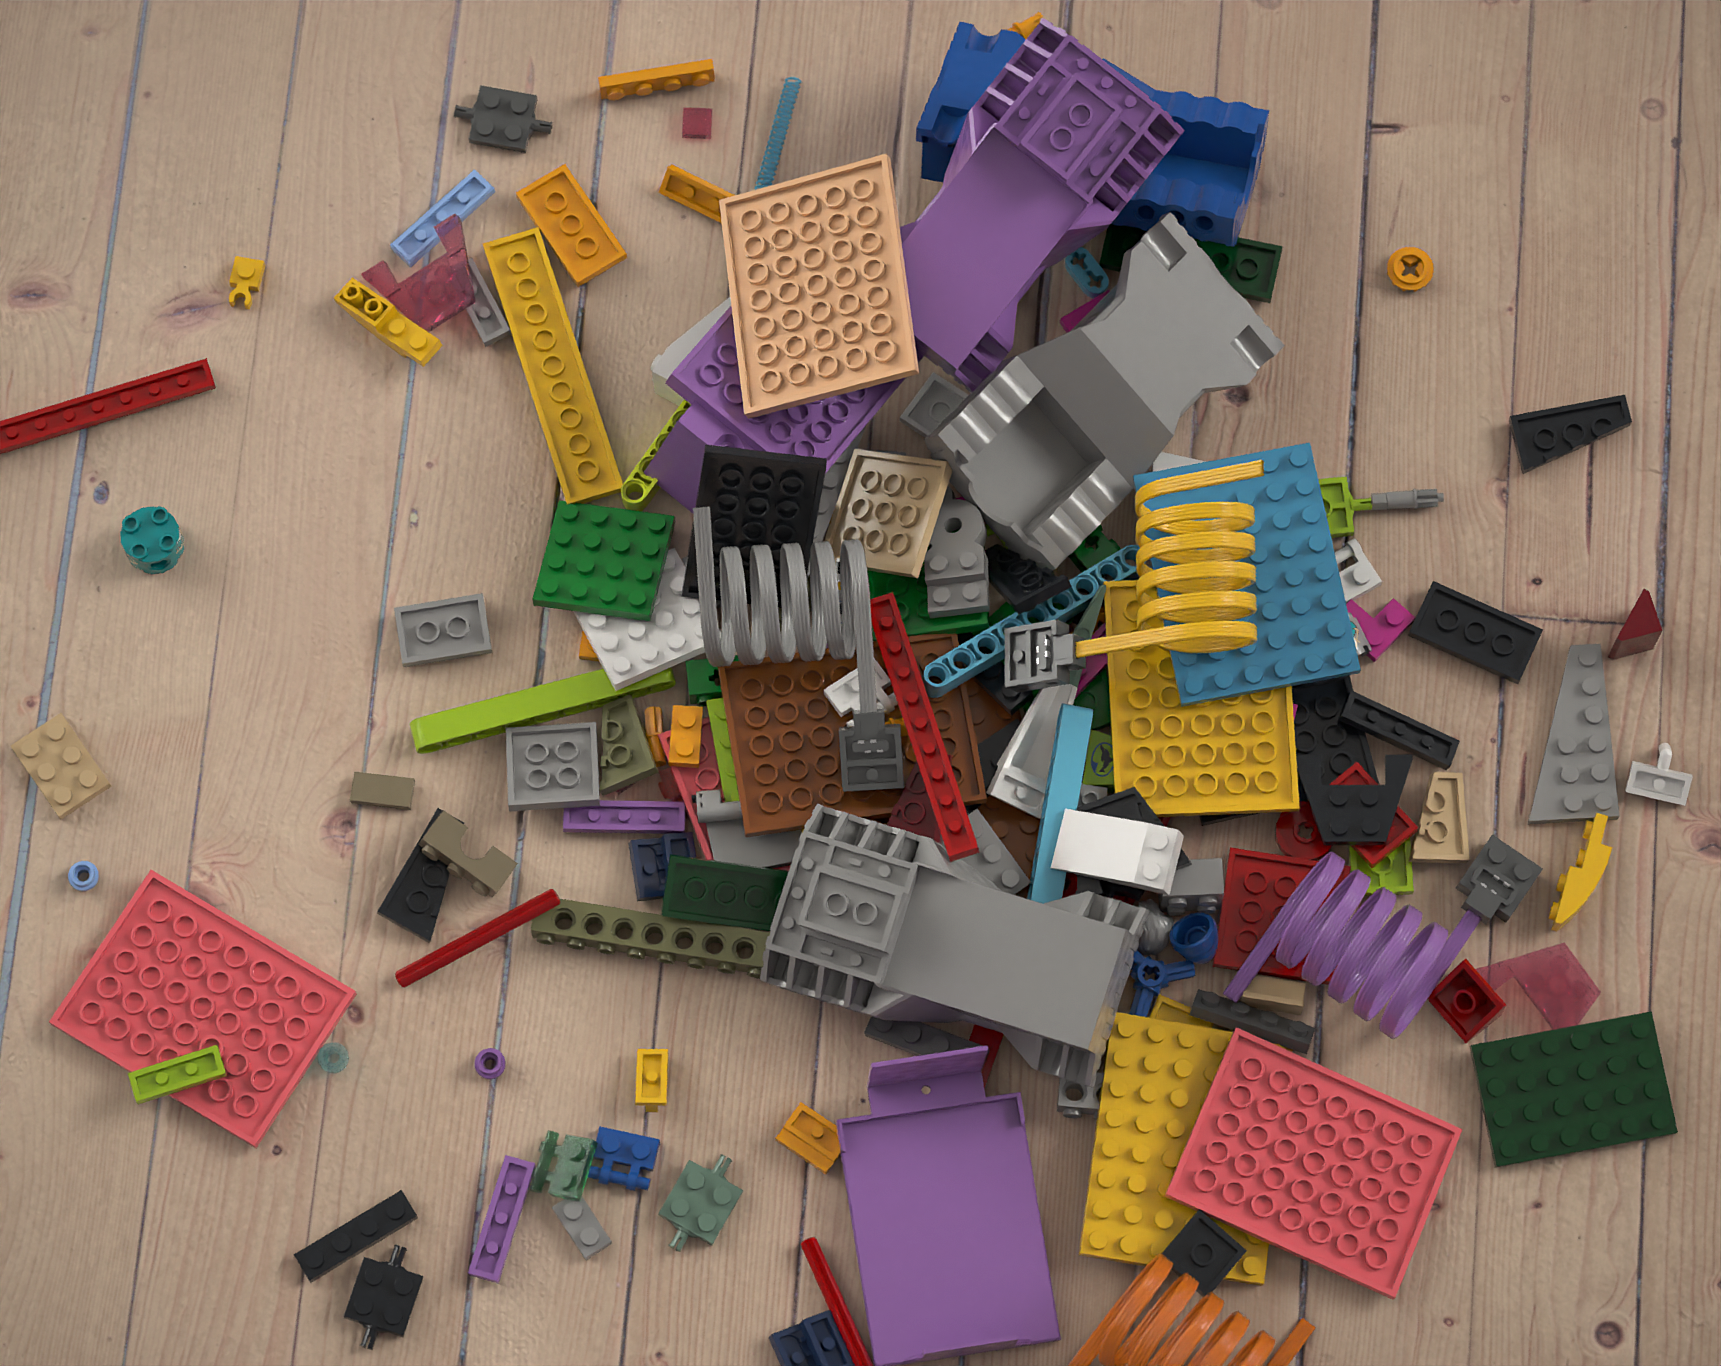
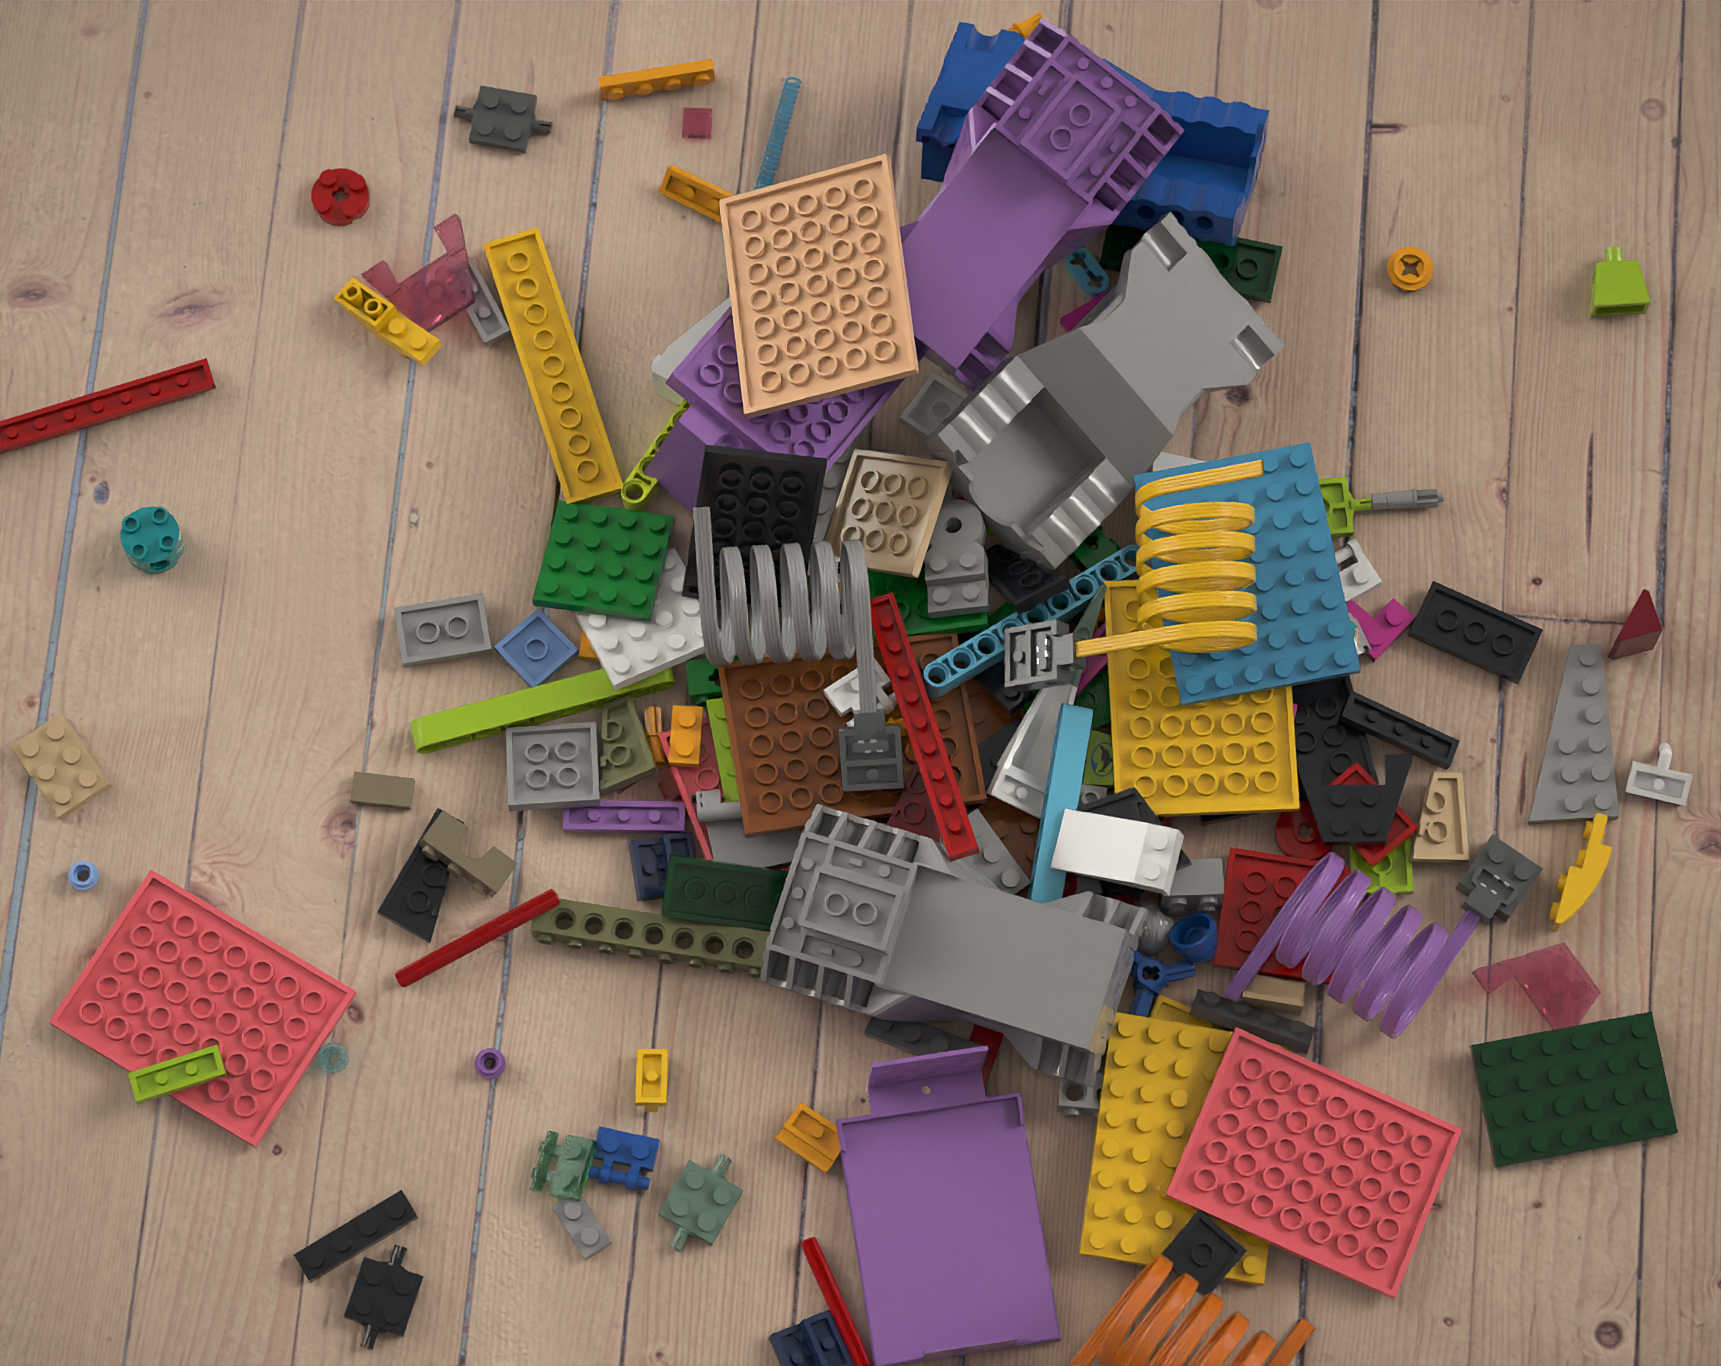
(245, 277): yellow plate -> none
(335, 181): none -> red plate
(460, 200): light blue tile -> none
(501, 1219): medium lavender plate -> none
(536, 649): none -> medium blue plate
(571, 225): light orange plate -> none
(1466, 1001): red slope -> none
(1563, 429): black wing -> none
(1618, 286): none -> lime torso

